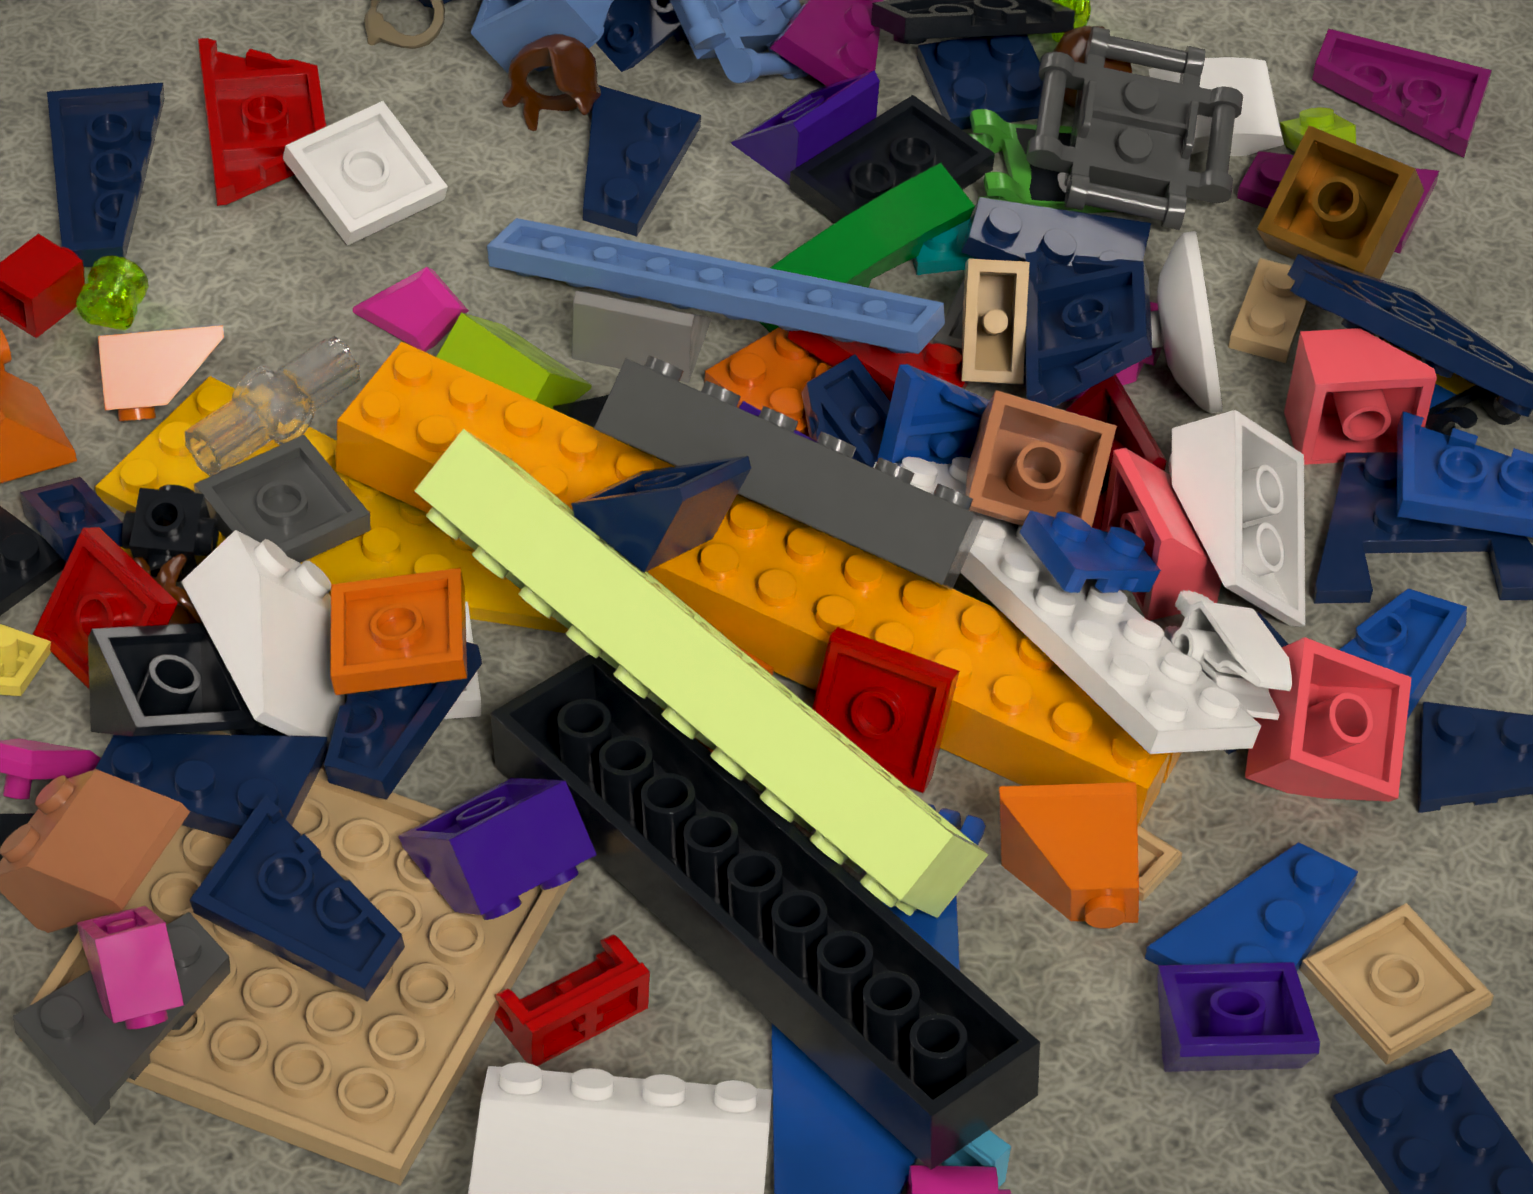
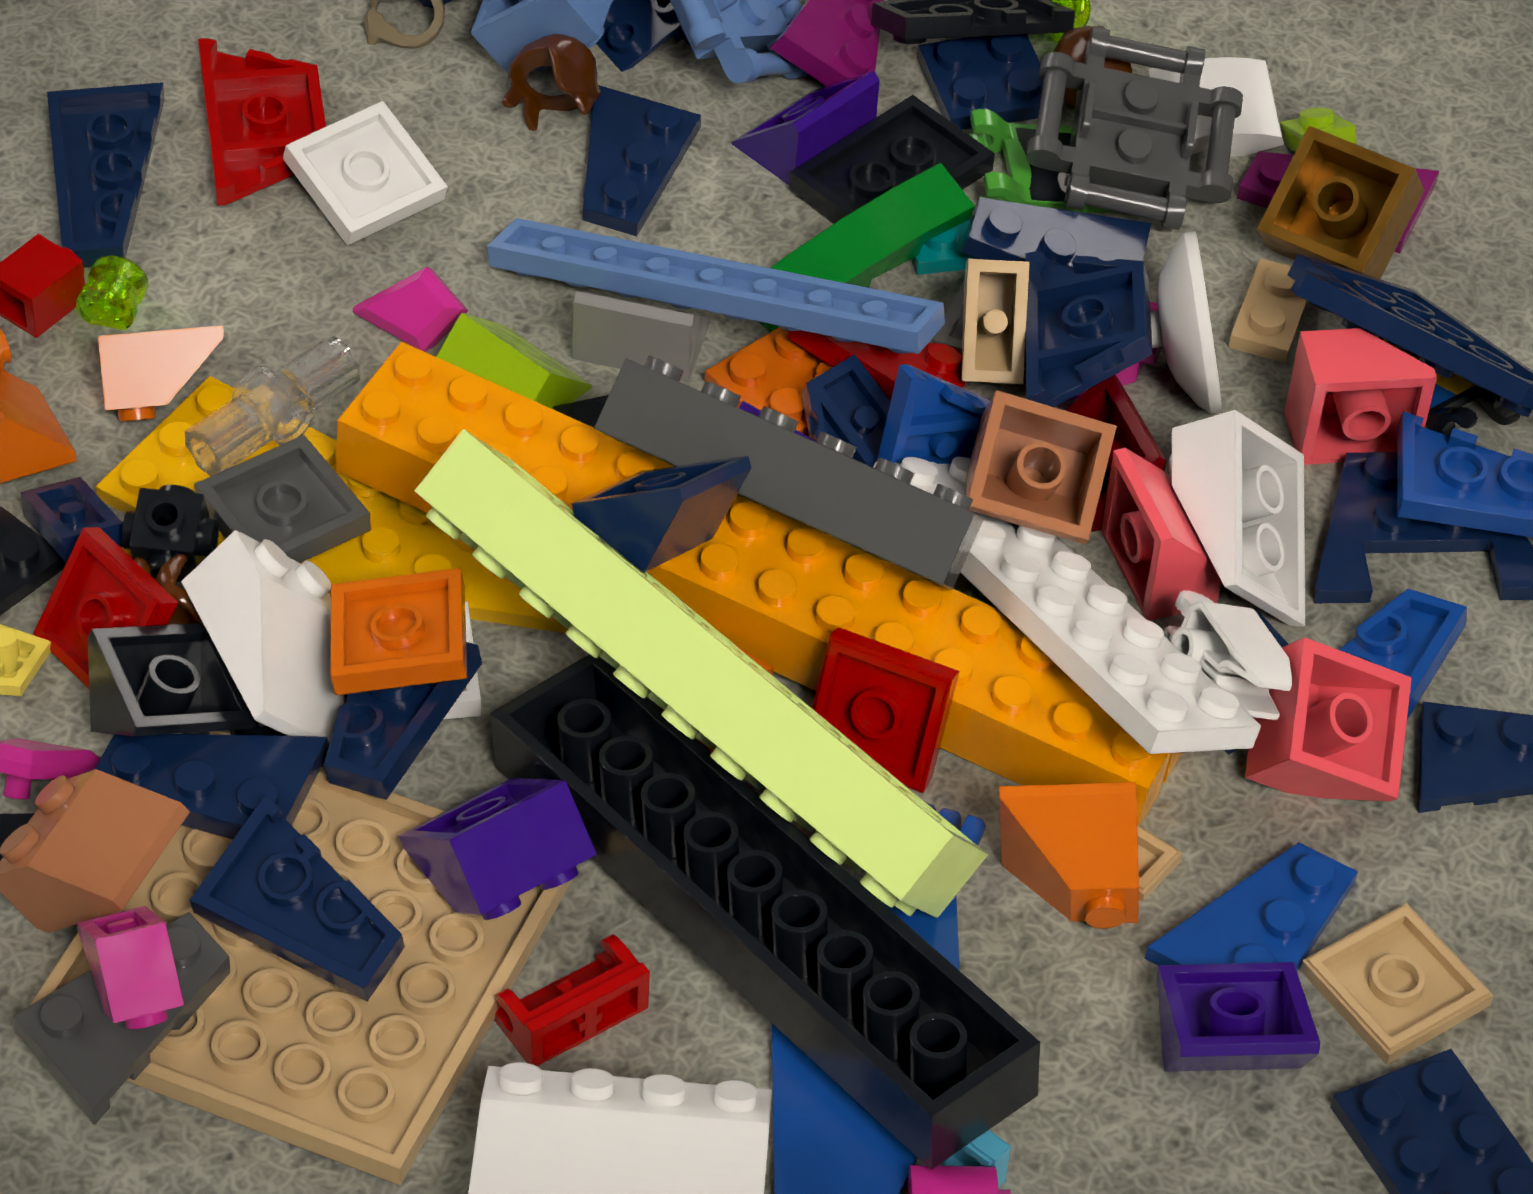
(1078, 553): blue wing -> none
(1406, 86): magenta wing -> none

